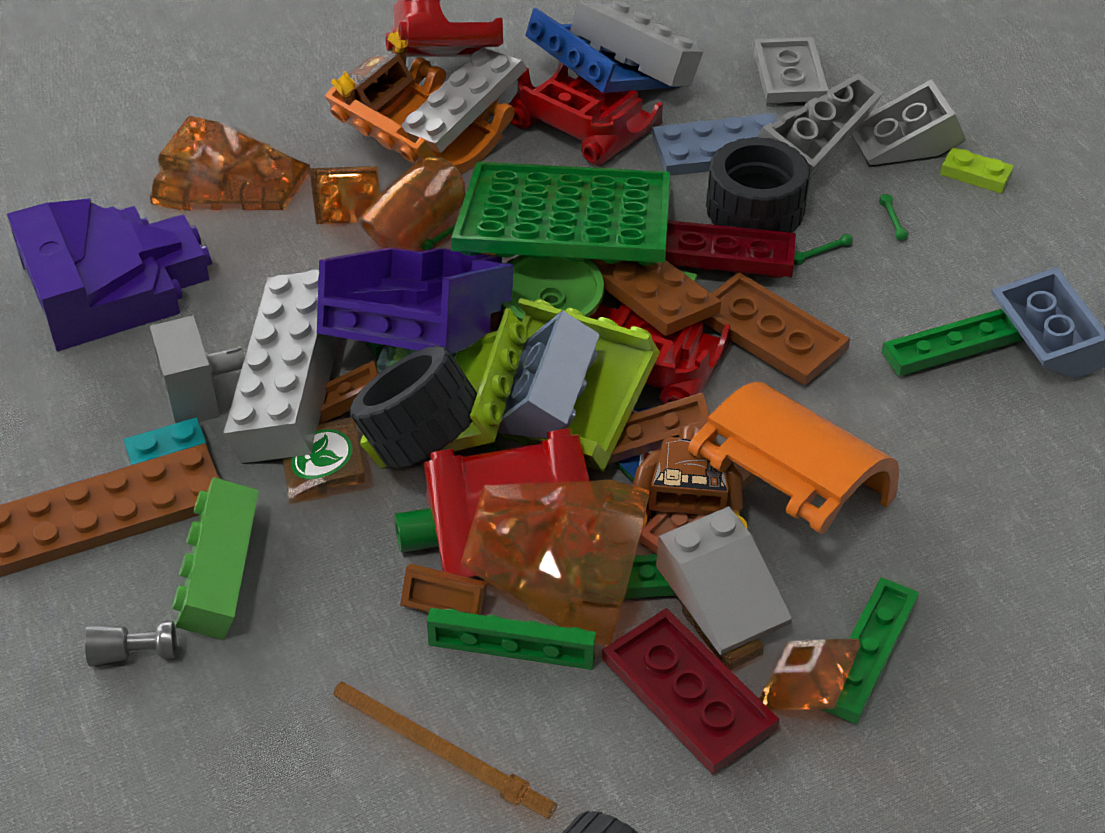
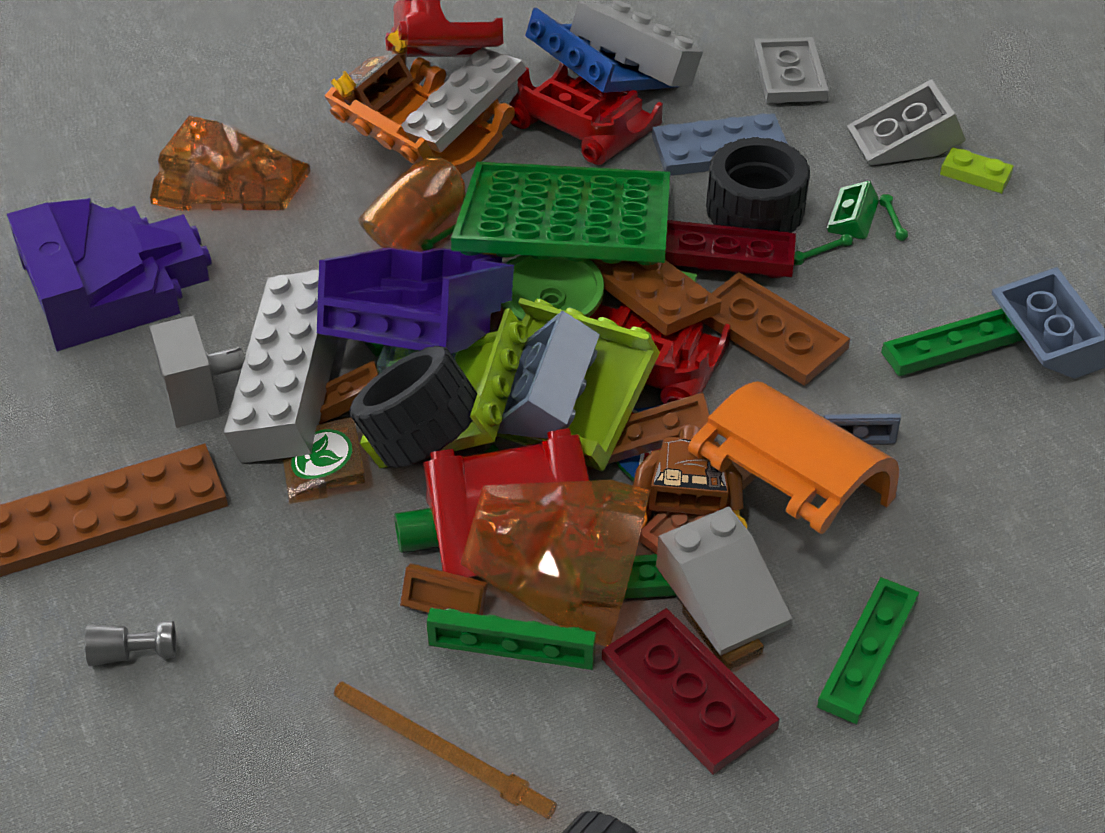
(164, 441): teal plate -> none
(217, 558): bright green brick -> none
(344, 192): clear orange slope -> none
(809, 674): clear orange slope -> none
(826, 121): light grey wedge -> none
(854, 210): none -> green slope
(869, 427): none -> sand blue slope

